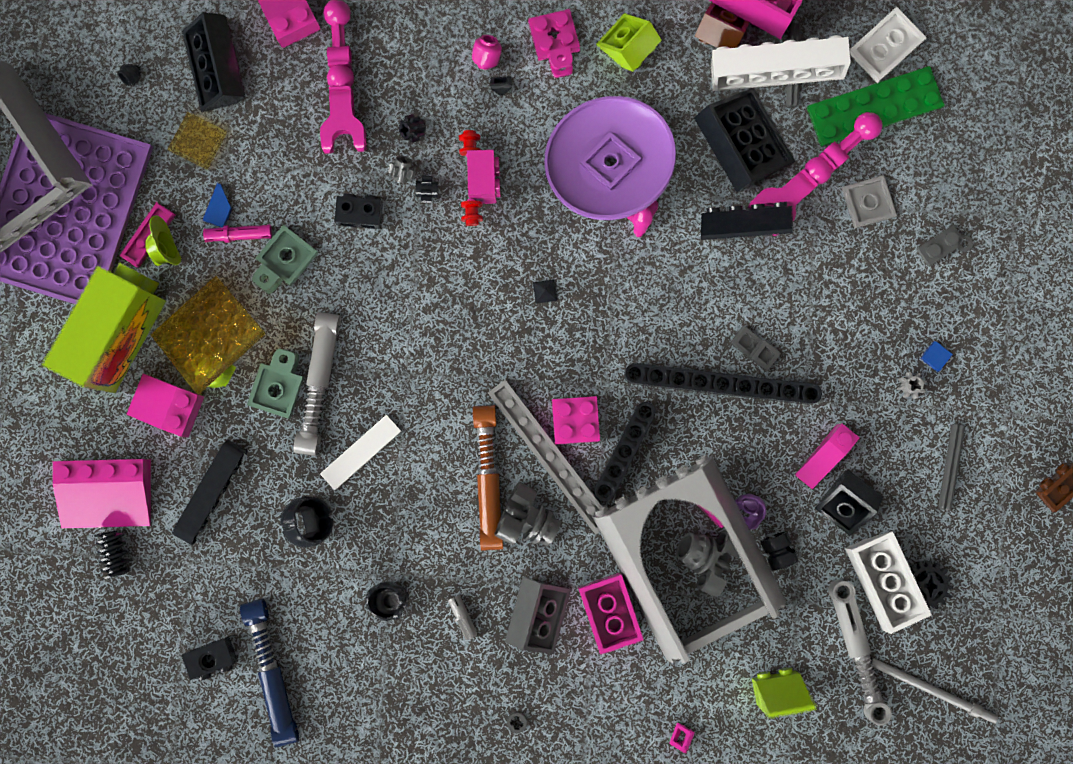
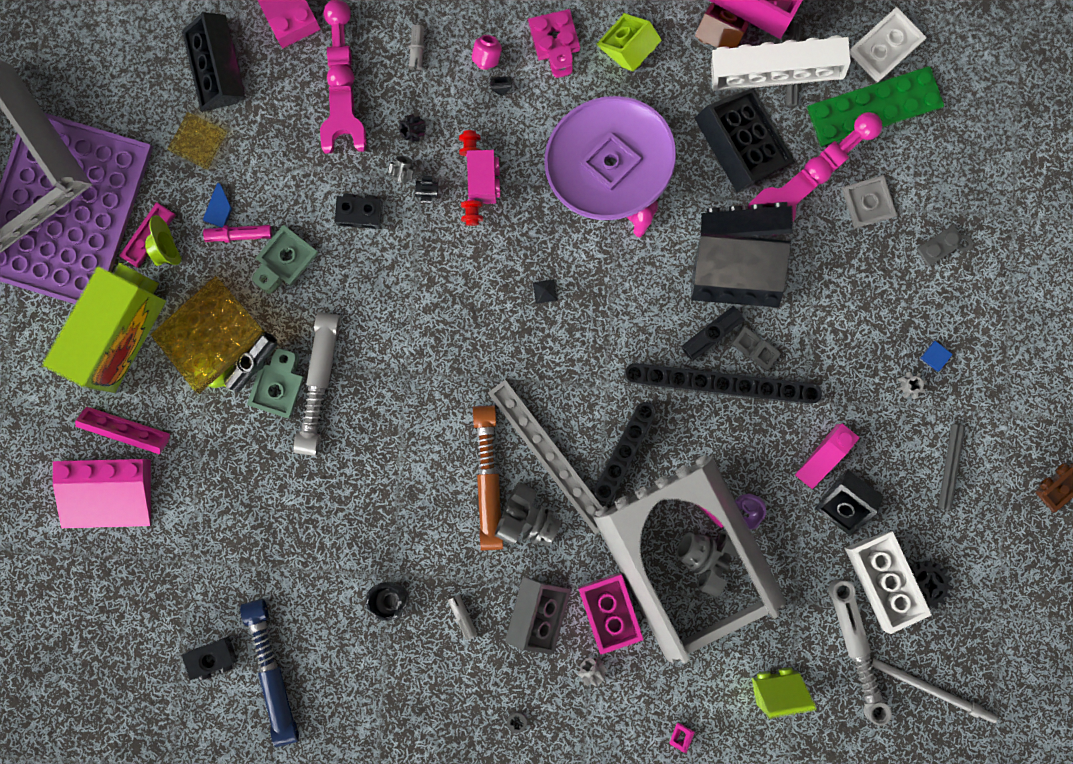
(113, 554): black piece -> none
(122, 430): none -> dark pink plate
(129, 74): black plate -> none
(165, 406): dark pink slope -> none
(208, 492): black beam -> none
(243, 370): none -> black piece
(315, 518): black piece -> none
(360, 452): white tile -> none
(416, 47): none -> light grey axle
(575, 420): dark pink brick -> none
(592, 671): none -> light grey gear
(723, 324): none -> black piece
(740, 270): none -> black slope
(779, 551): black wheel -> none

